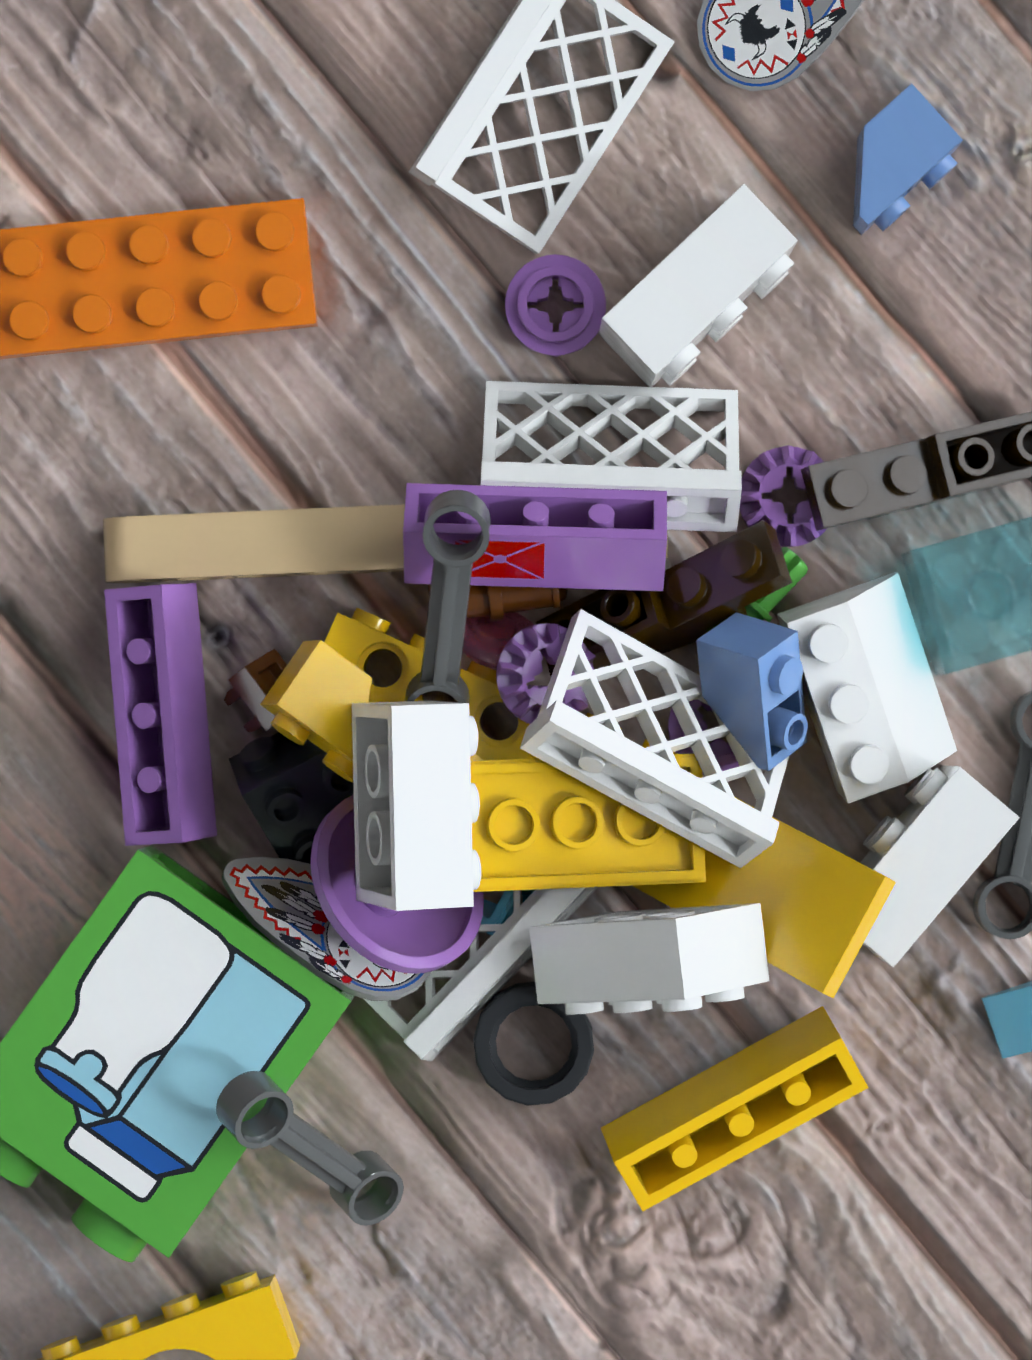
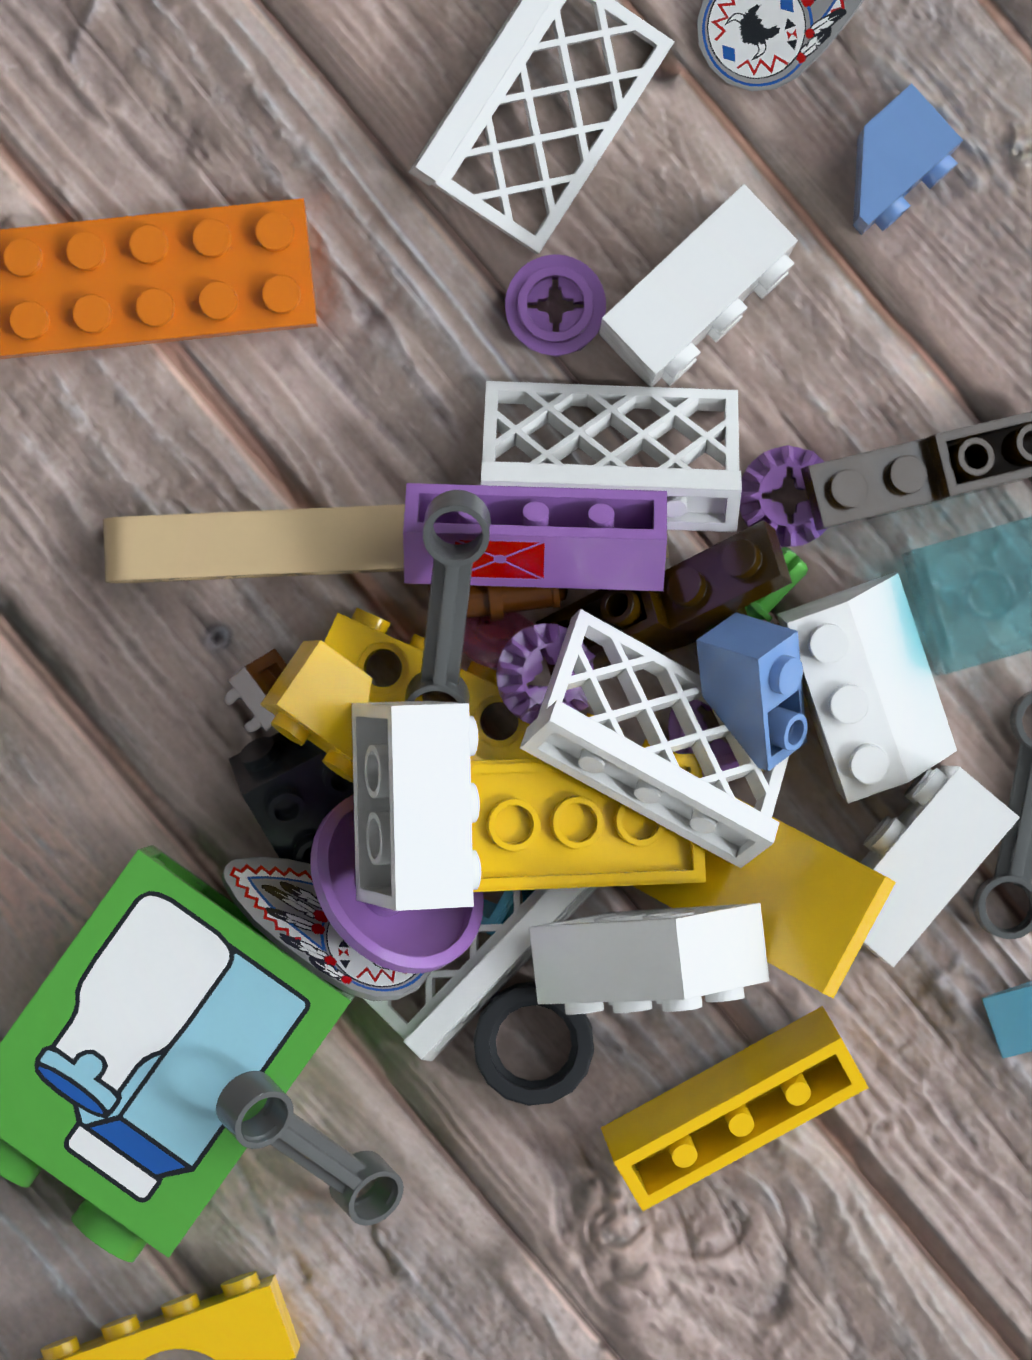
(160, 714): medium lavender brick -> none

